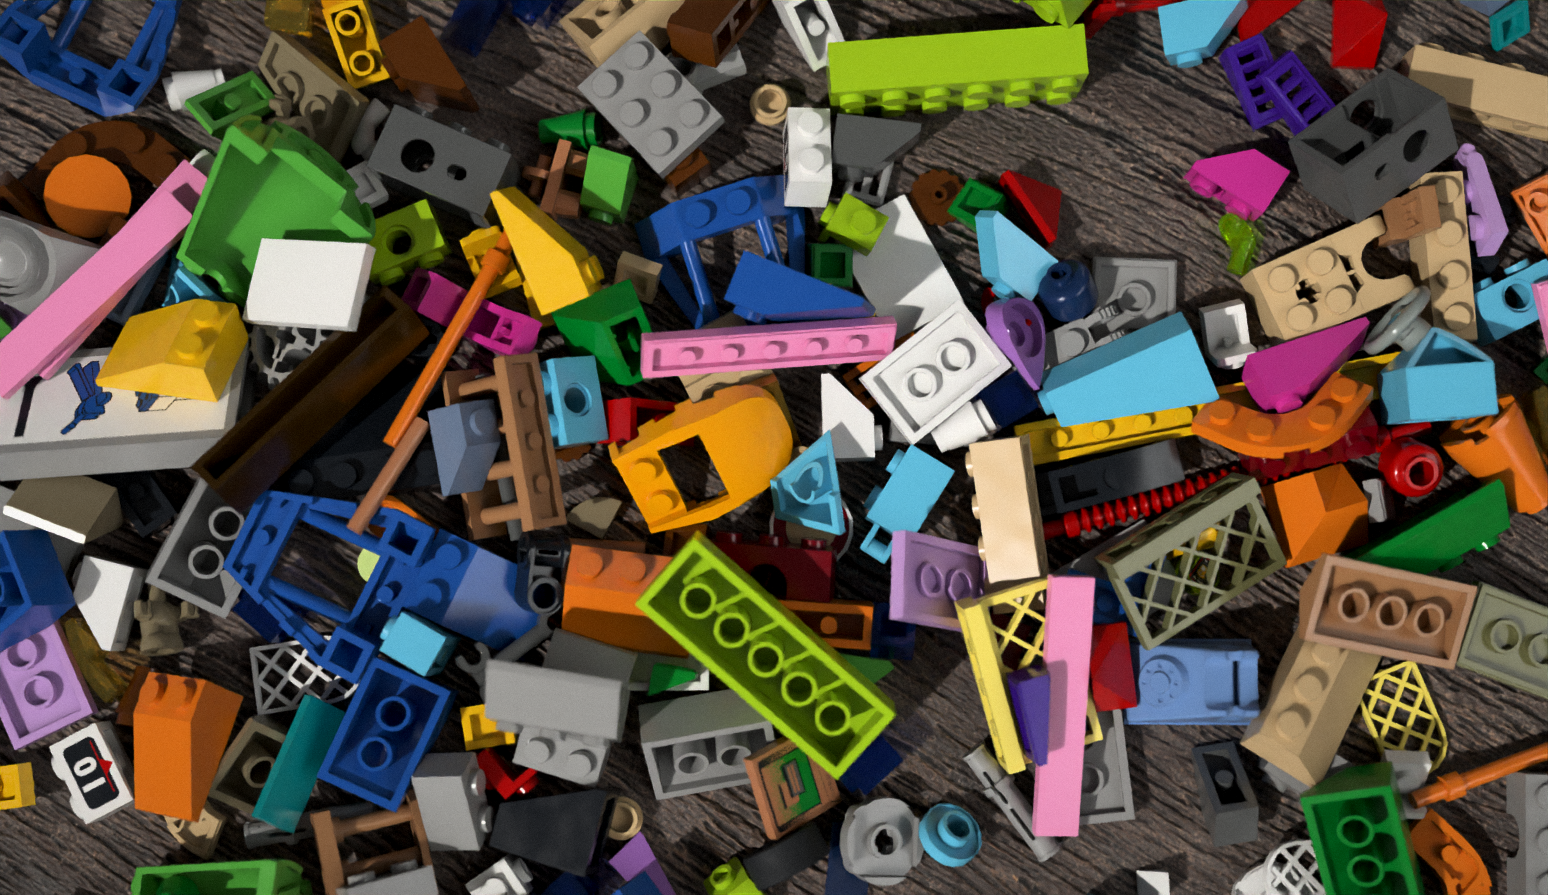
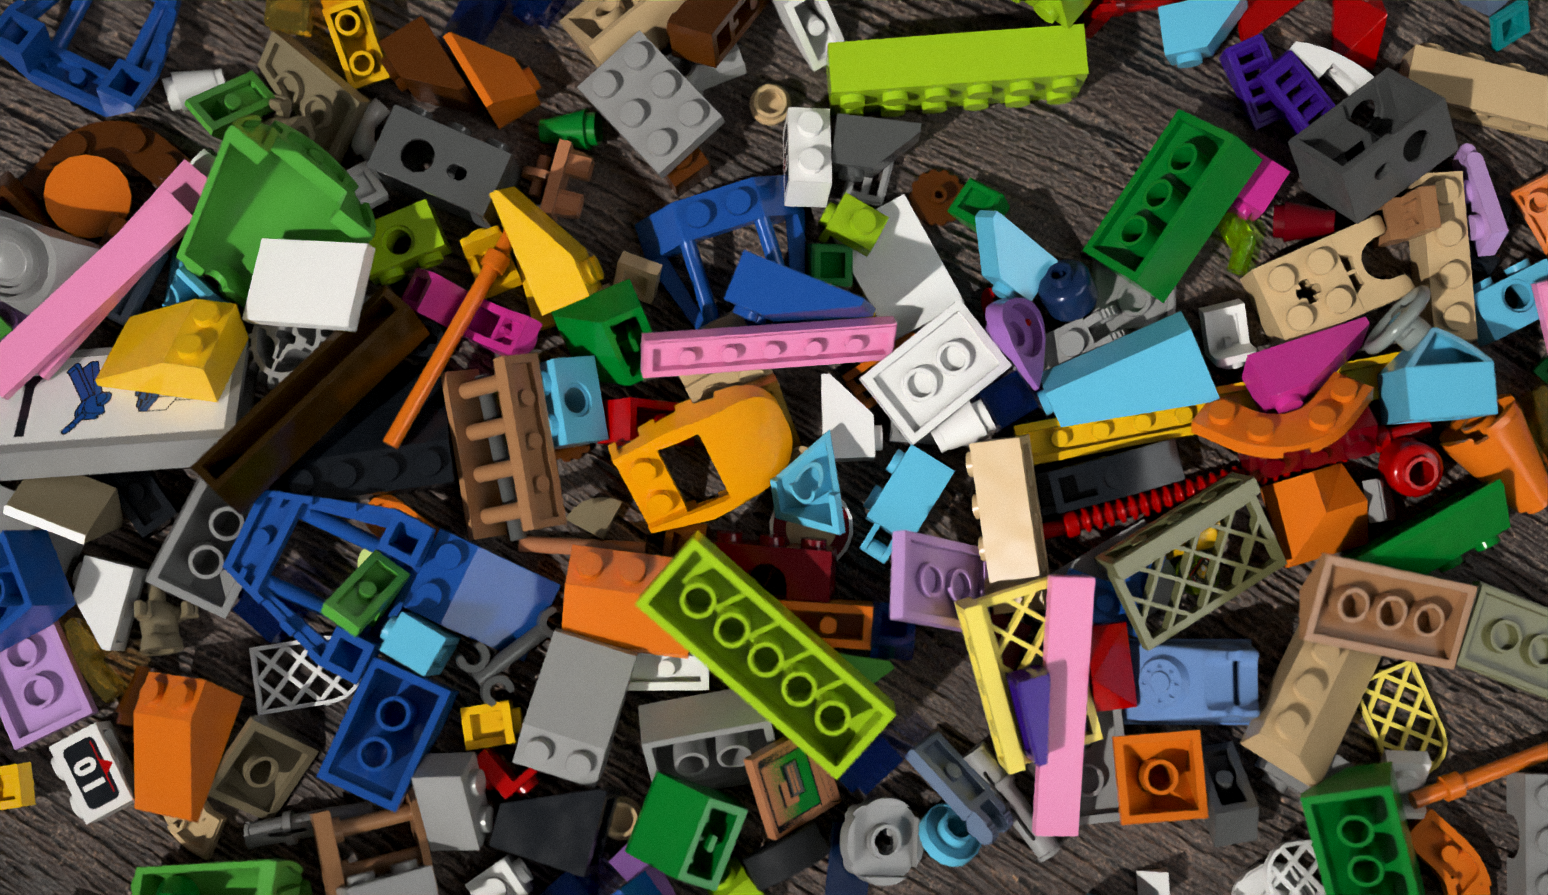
(298, 764): teal tile -> none
(365, 594): none -> bright green slope
(388, 476): nougat bar -> none
(464, 444): sand blue slope -> none
(497, 79): none -> orange slope
(542, 568): black piece -> none
(555, 703): light grey slope -> none
(608, 186): bright green slope -> none
(668, 676): green slope -> none
(687, 830): none -> green slope
(960, 787): none -> sand blue hinge
(1035, 203): red slope -> none
(1160, 777): none -> orange slope
(1172, 204): none -> green slope
(1301, 221): none -> dark red cone
(1334, 67): none -> white slope

